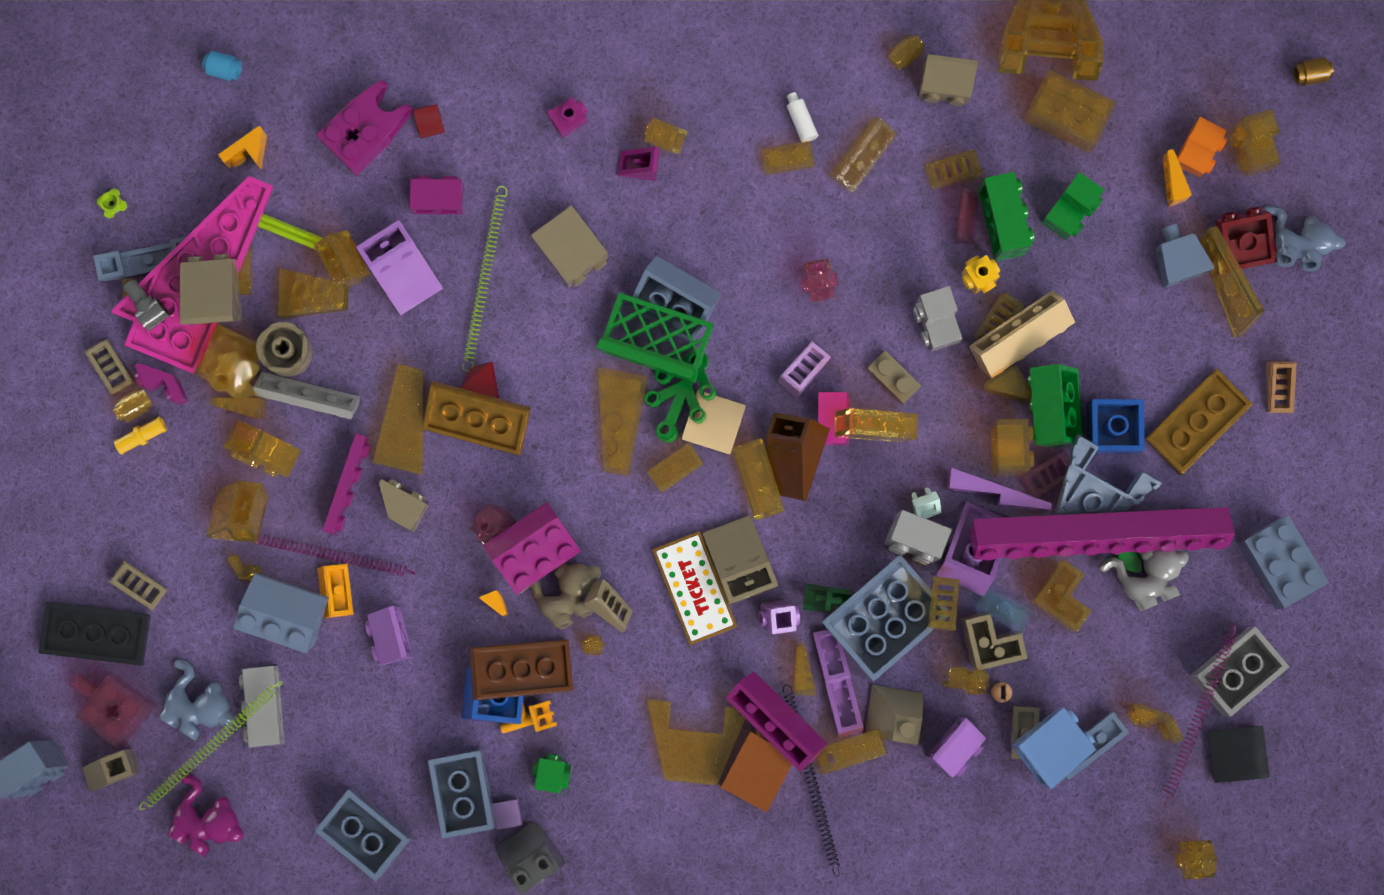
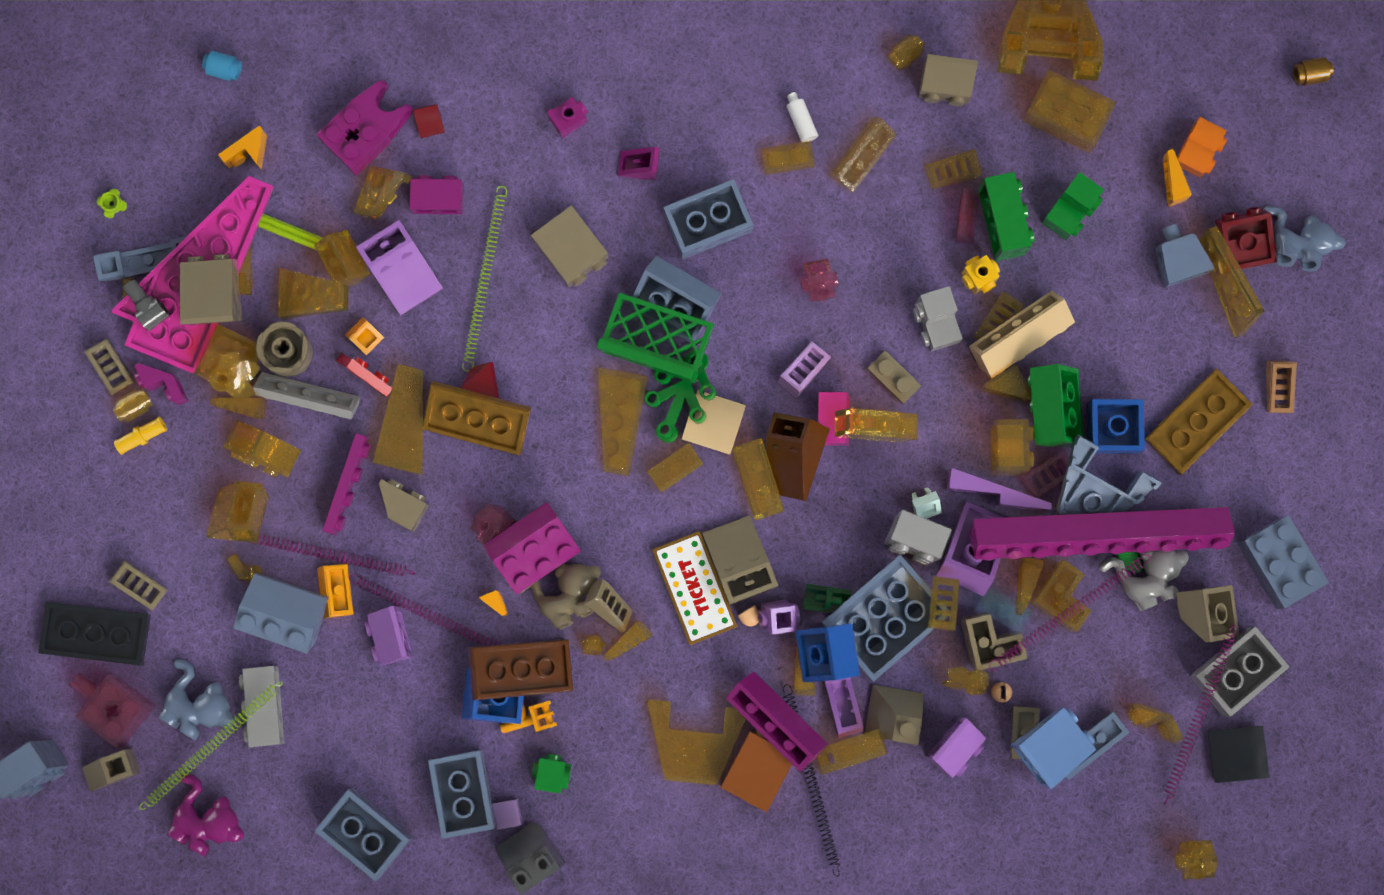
(359, 369): none -> wing
(364, 336): none -> light orange slope
(379, 191): none -> clear yellow wing
(429, 614): none -> magenta piece
(634, 636): none -> clear yellow slope
(665, 135): clear yellow brick -> none
(708, 219): none -> sand blue brick
(749, 616): none -> light nougat hinge
(827, 653): none -> blue slope
(1027, 578): none -> clear yellow slope
(1070, 610): none -> magenta piece
(1209, 612): none -> dark tan slope
(1255, 143): clear yellow brick -> none

